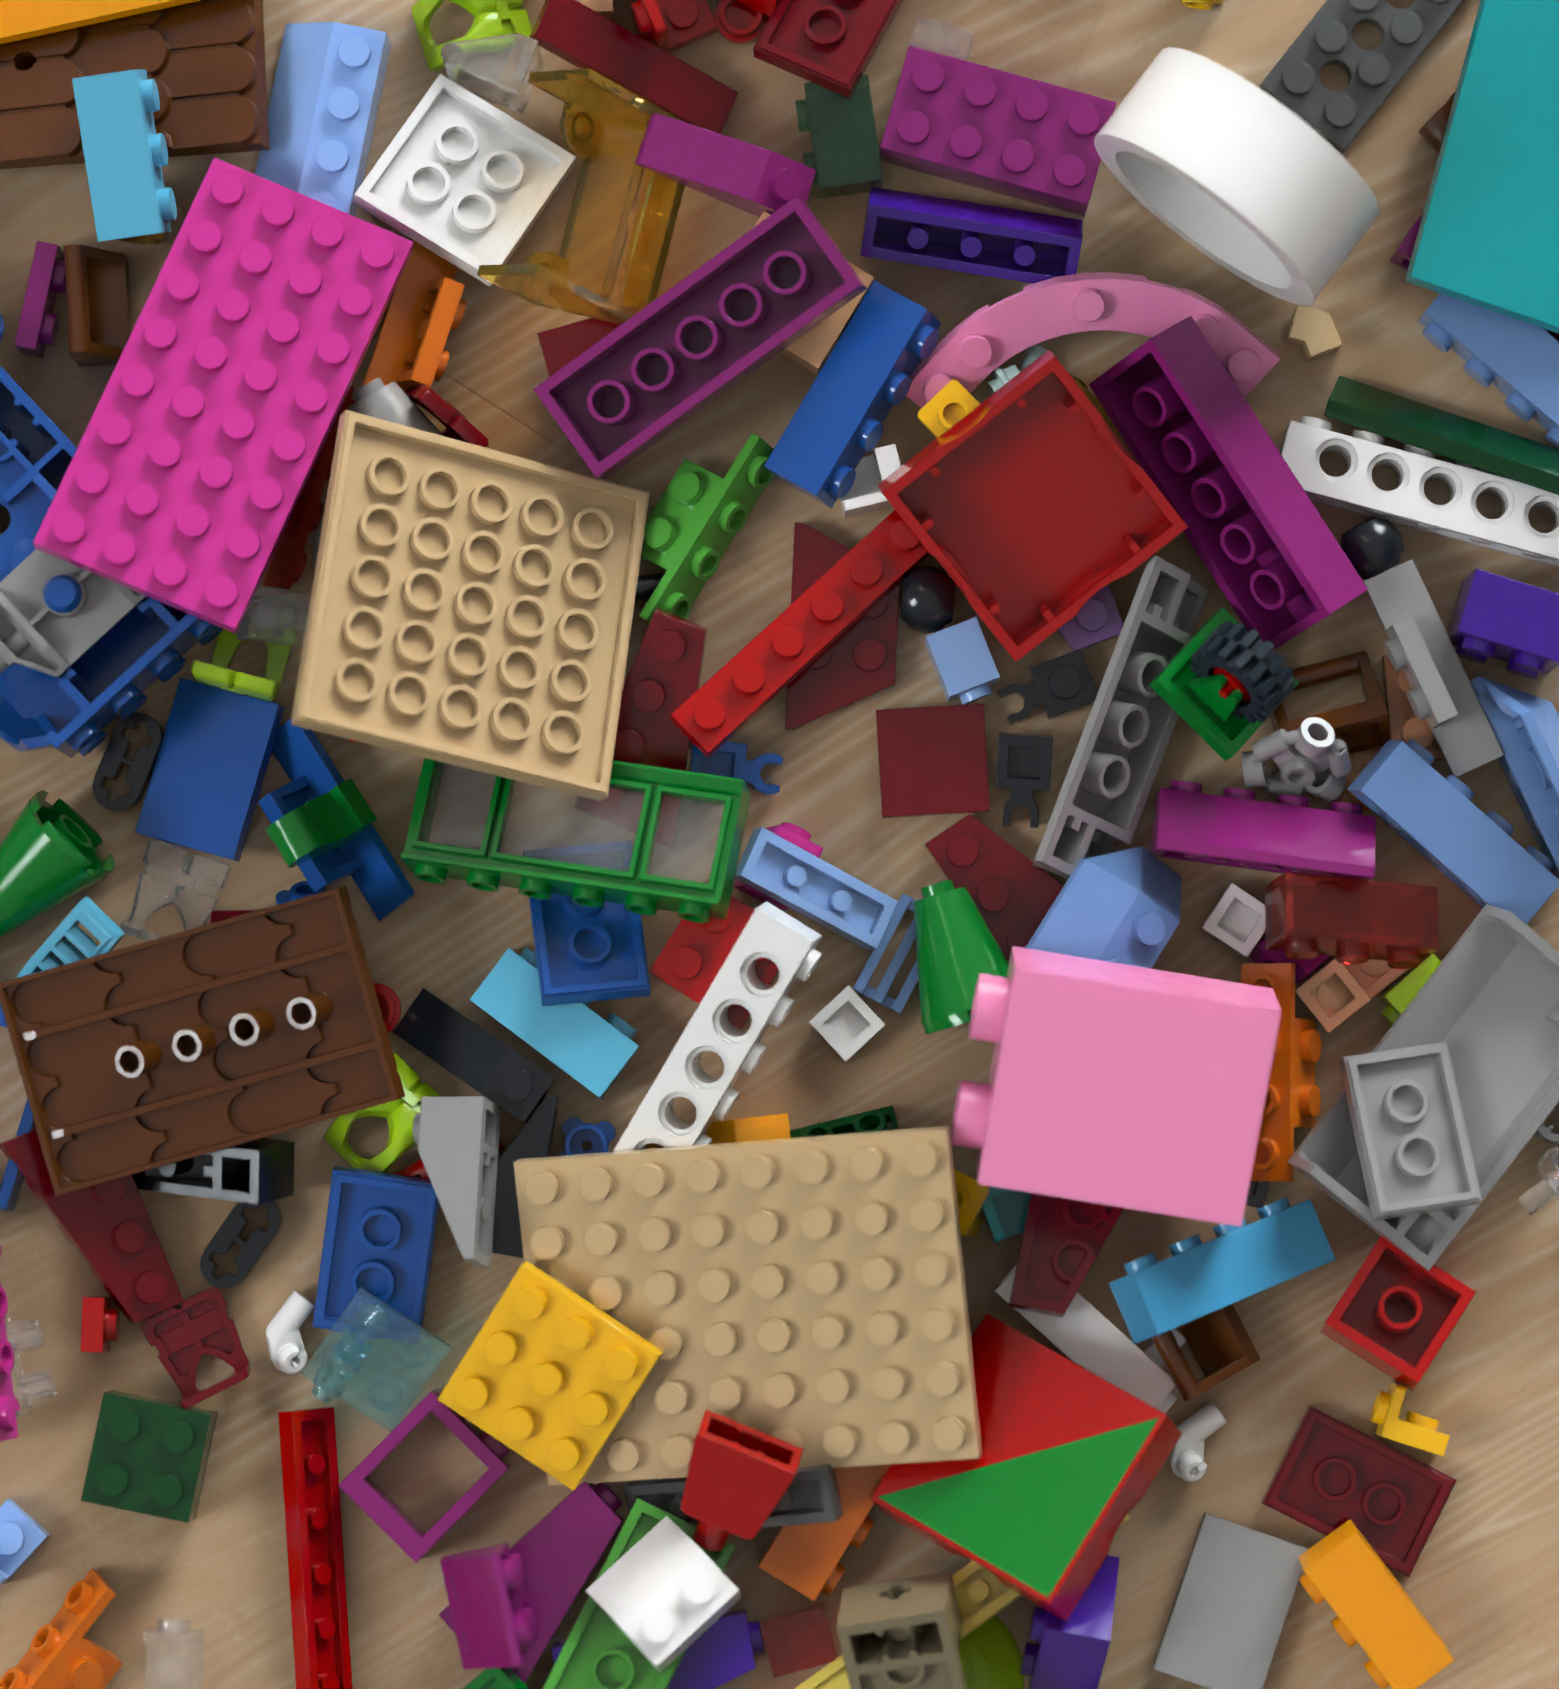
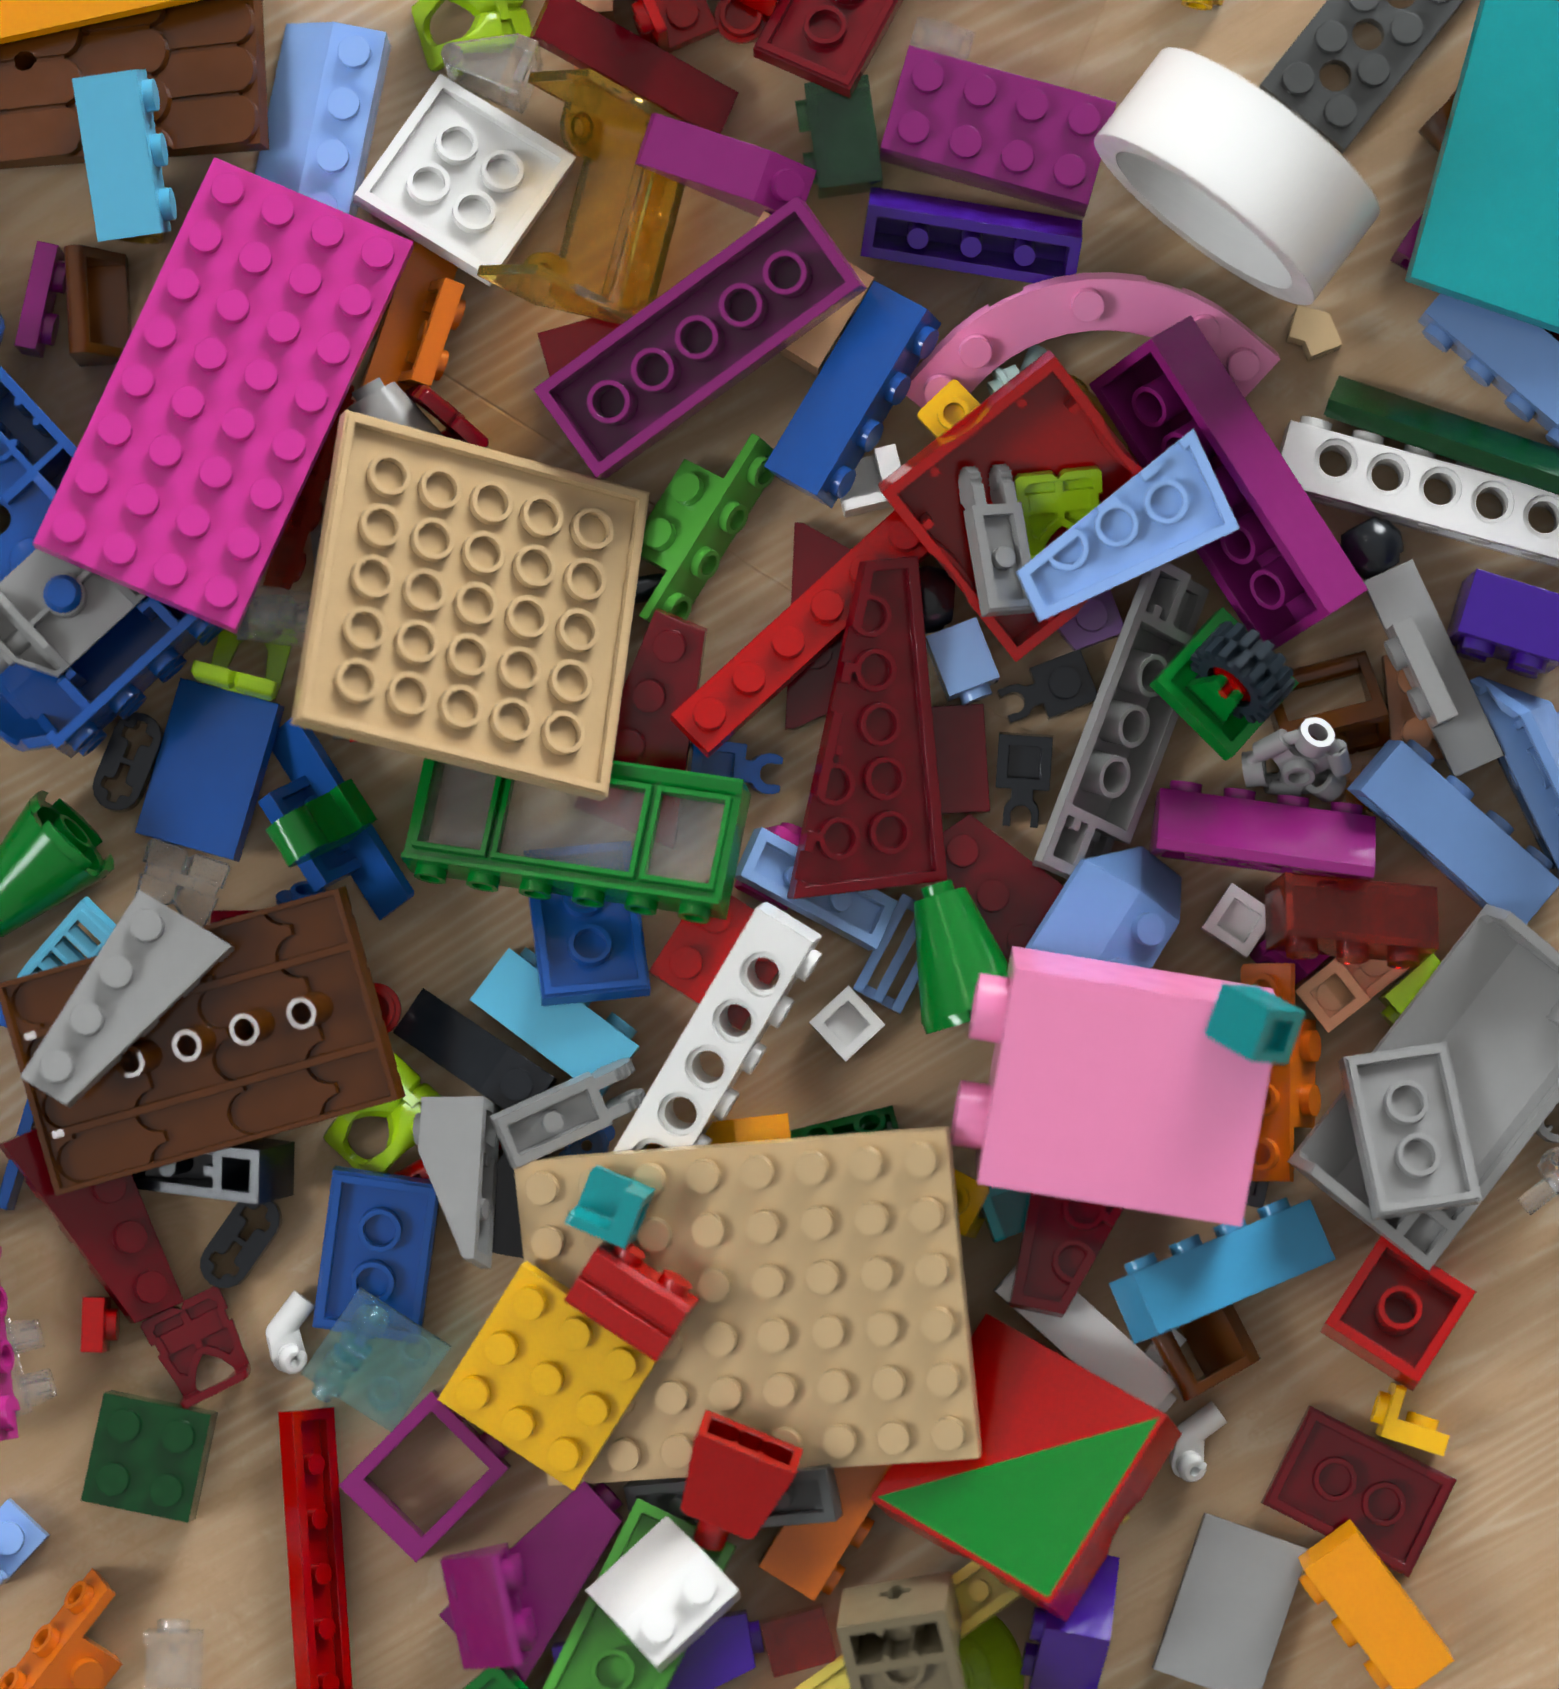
(127, 989): none -> light grey wing
(564, 1114): none -> light grey hinge
(611, 1207): none -> teal panel
(633, 1298): none -> red brick
(875, 777): none -> dark red wing
(995, 540): none -> light grey hinge
(1056, 500): none -> lime piece
(1142, 525): none -> light blue wing
(1254, 1023): none -> teal panel

